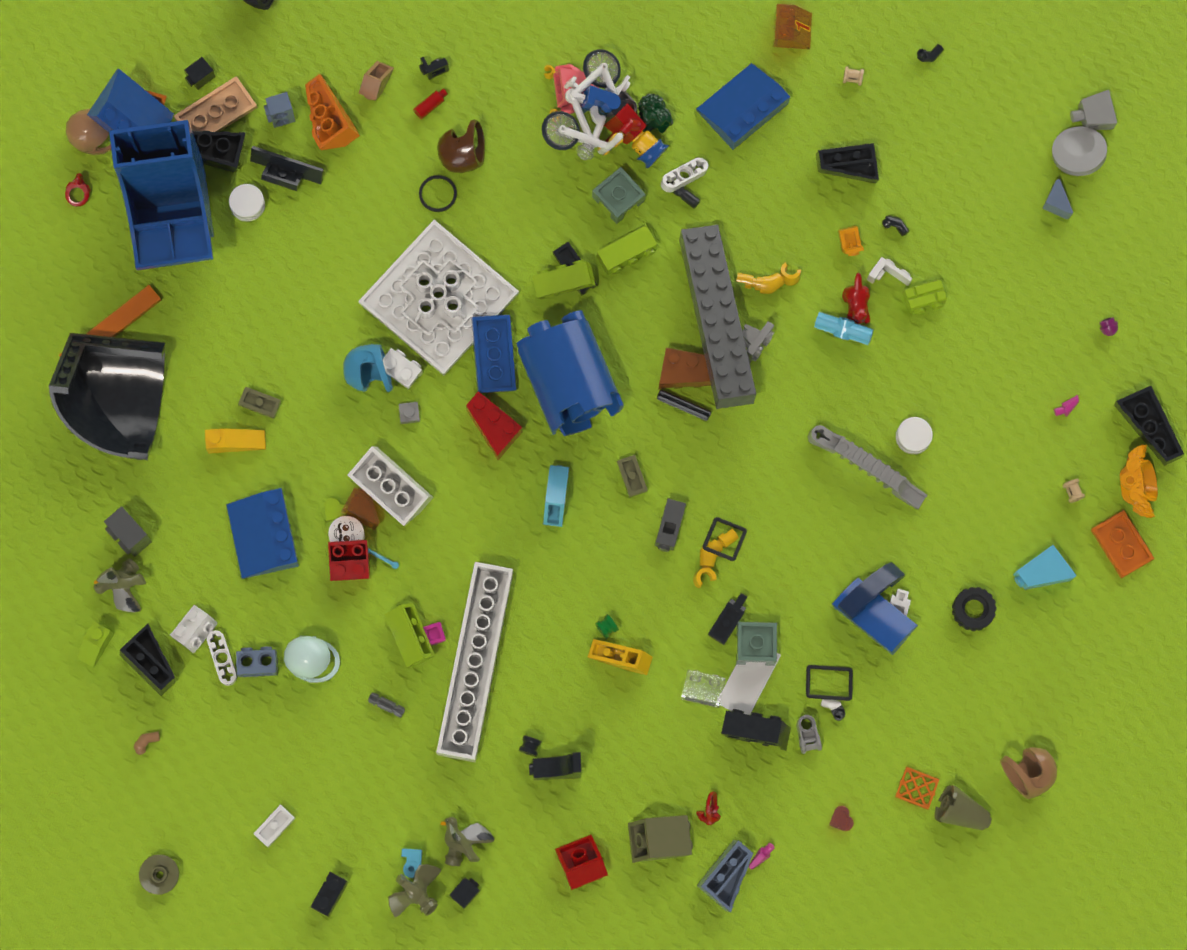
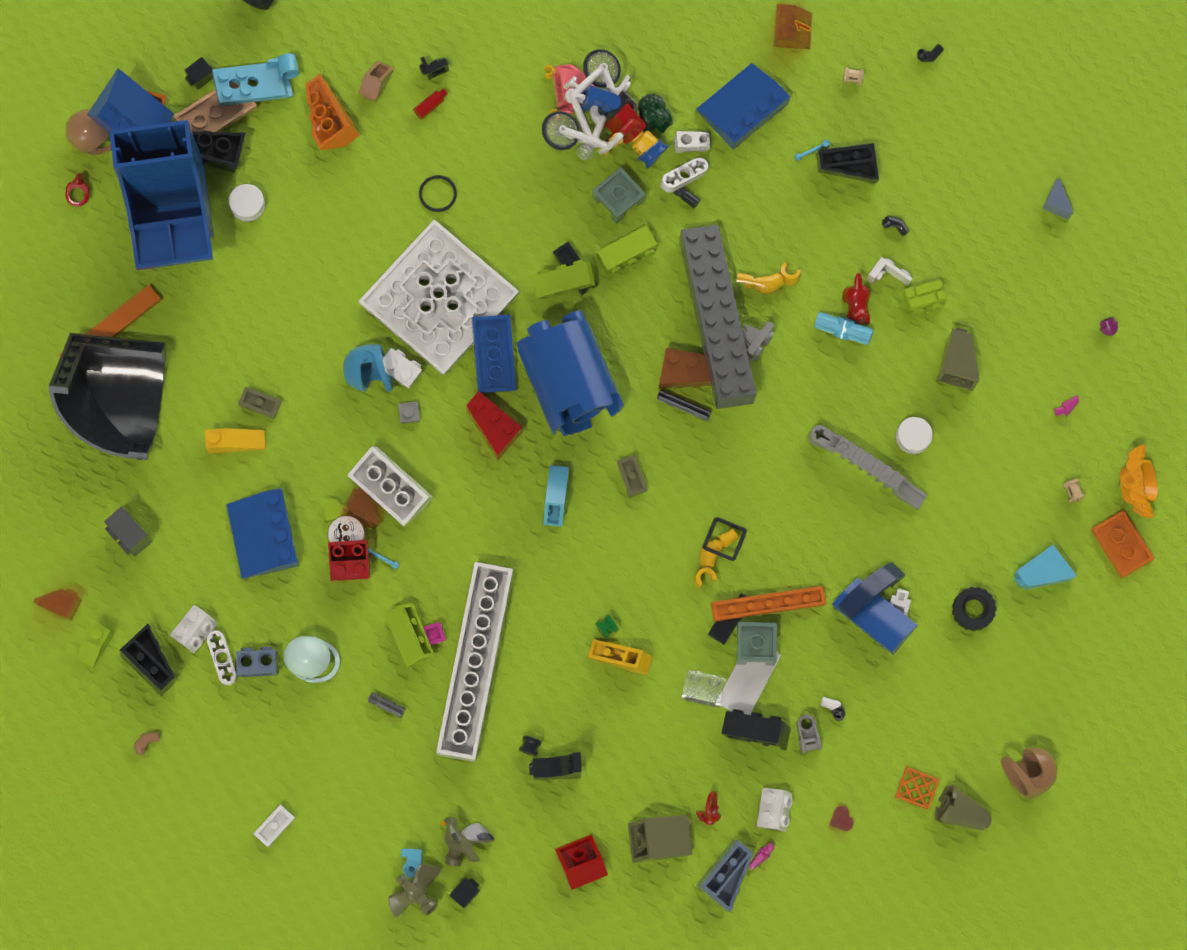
(60, 602): none -> clear orange slope
(120, 583): olive animal -> none
(149, 870): olive dish -> none
(271, 80): none -> medium azure hinge
(279, 110): sand blue brick -> none
(284, 170): black bracket -> none
(329, 894): black brick -> none
(459, 153): reddish brown piece -> none
(670, 525): dark grey brick -> none
(691, 141): none -> white leg
(768, 603): none -> orange tile
(774, 809): none -> white bracket
(825, 144): none -> medium azure hinge
(825, 696): black piece -> none
(850, 241): light orange bracket -> none
(959, 361): none -> olive slope
(1079, 151): light grey piece -> none
(1096, 112): light grey torso -> none
(1151, 424): black wedge -> none

